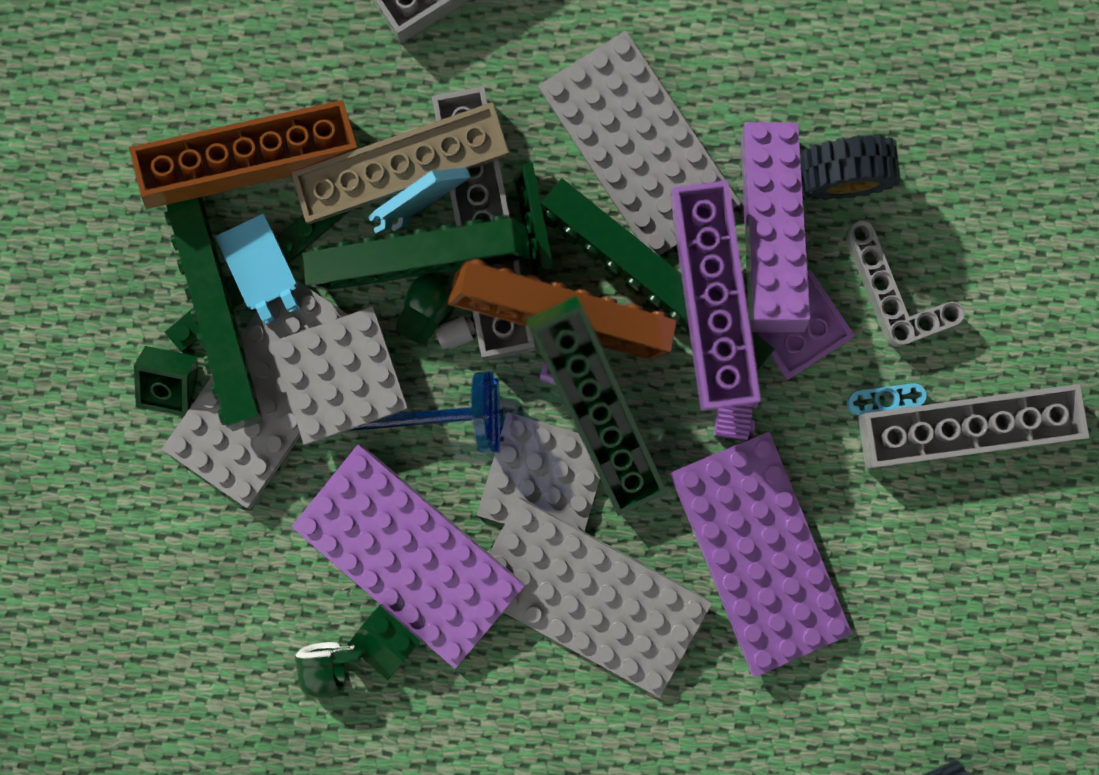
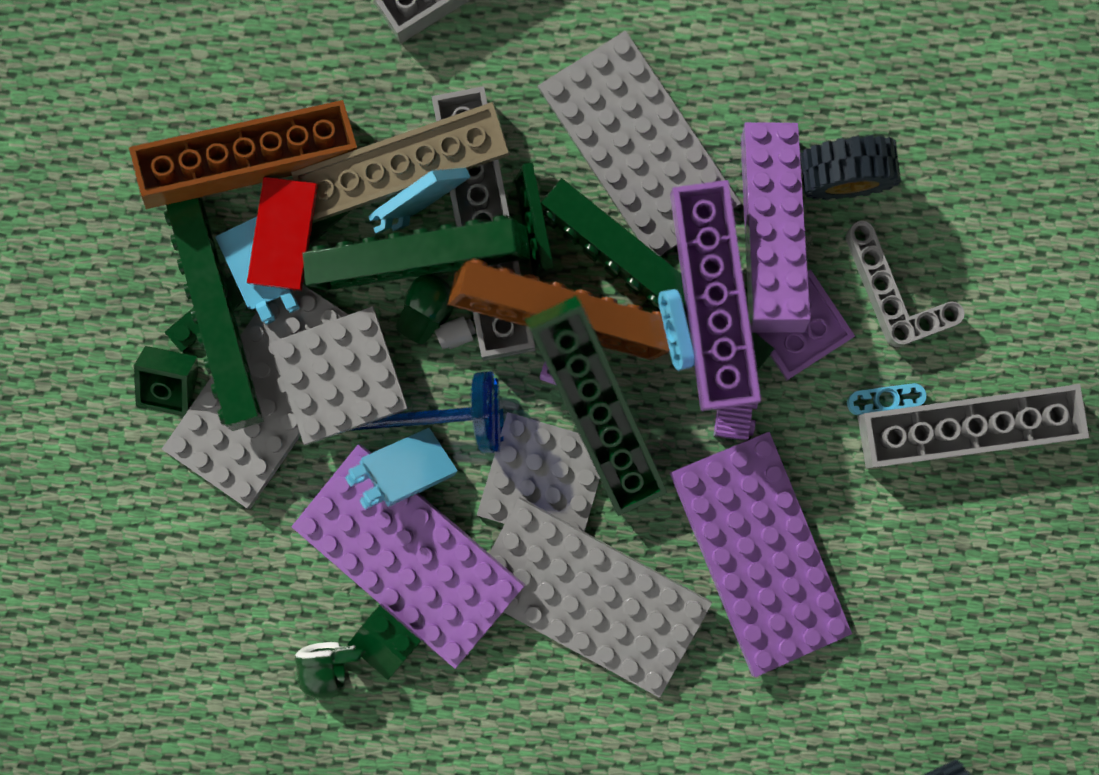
(282, 233): none -> red tile
(402, 469): none -> medium azure tile
(676, 329): none -> medium azure beam

